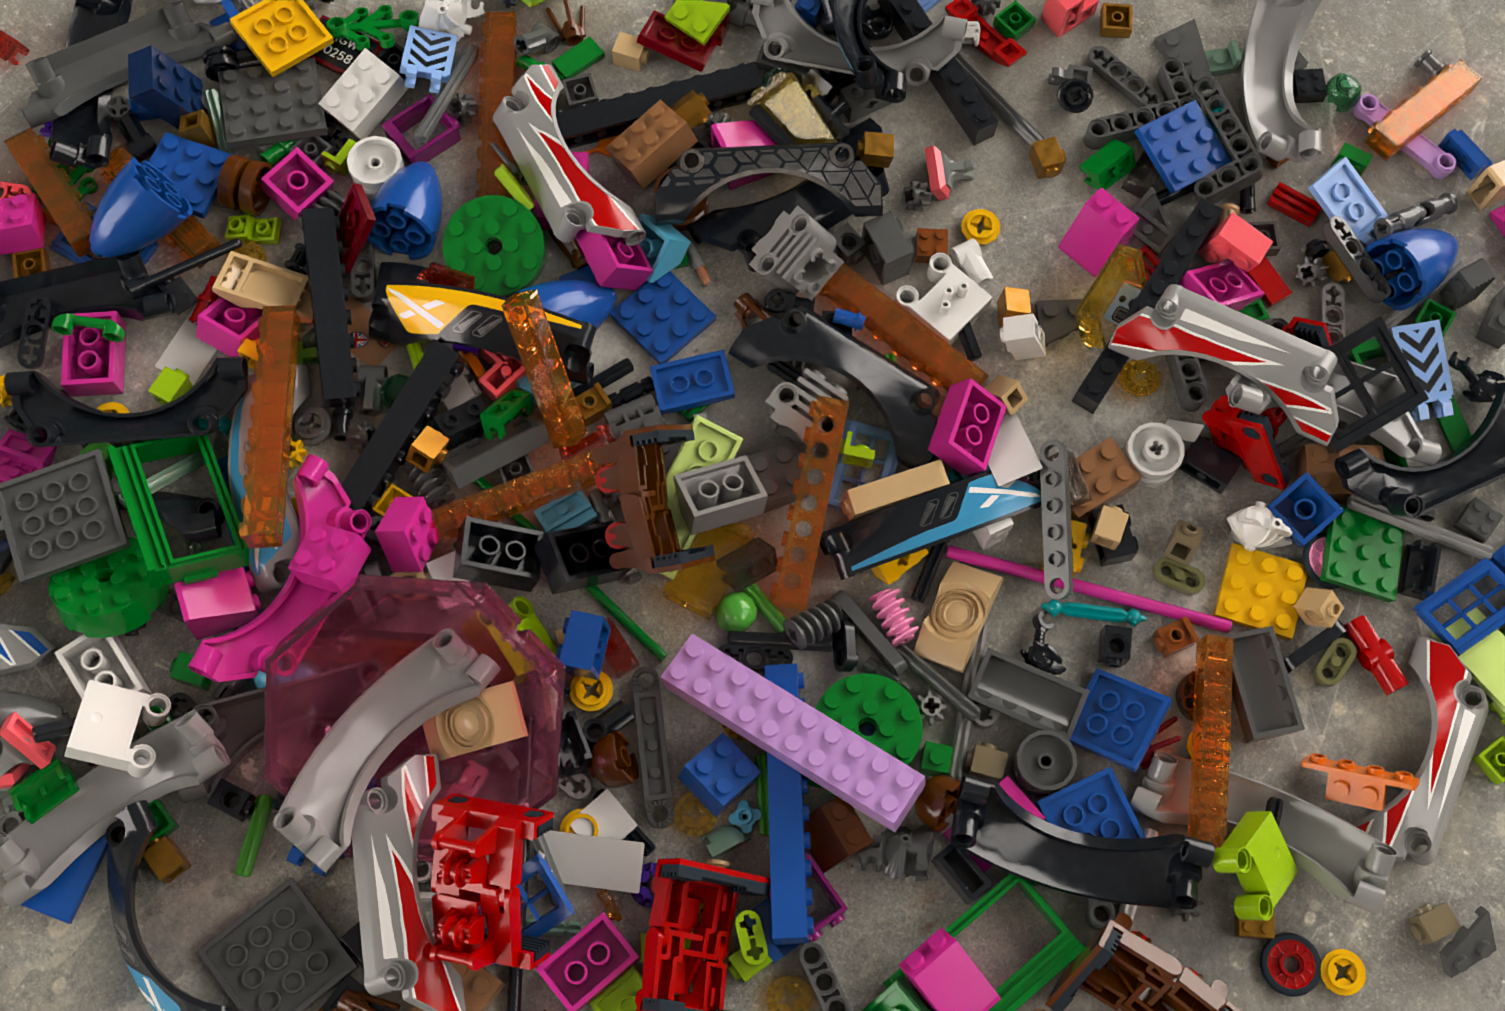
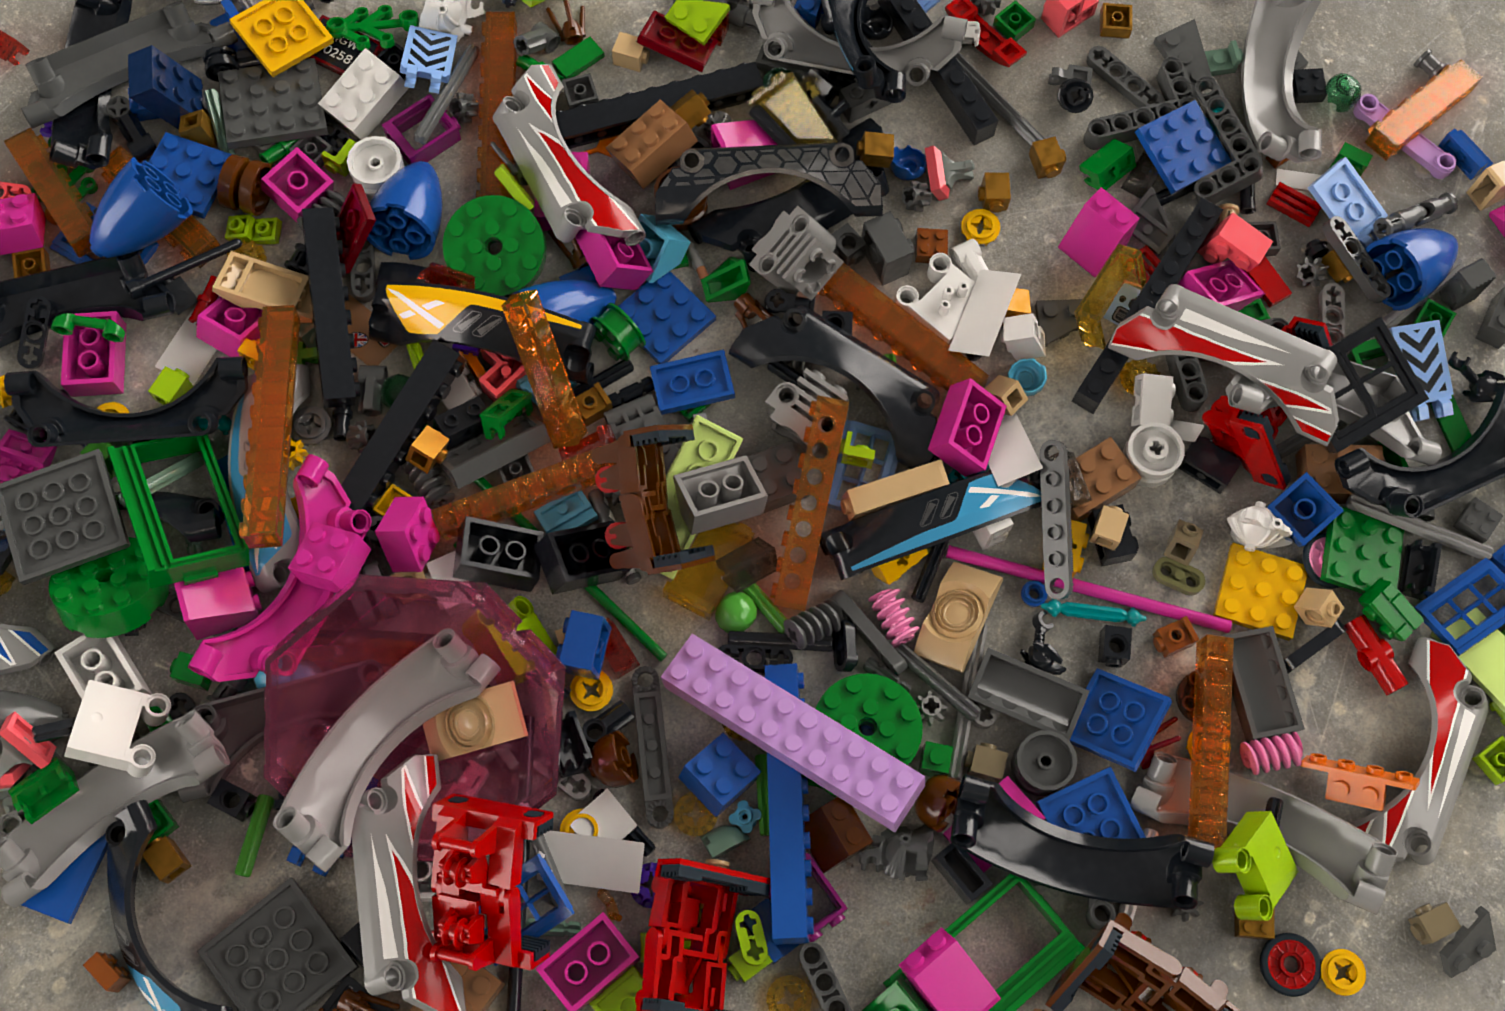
(107, 971): none -> dark orange piece
(618, 332): none -> green wheel
(726, 281): none -> green slope
(849, 319): blue pin -> none
(908, 163): none -> blue hair
(984, 312): none -> white sticker
(995, 191): none -> pearl gold brick
(1029, 374): none -> medium azure hair
(1037, 587): none -> blue plate
(1153, 399): none -> white brick
(1272, 752): none -> bright pink piece
(1295, 179): none -> white sticker
(1334, 664): olive plate -> none
(1390, 610): none -> green brick

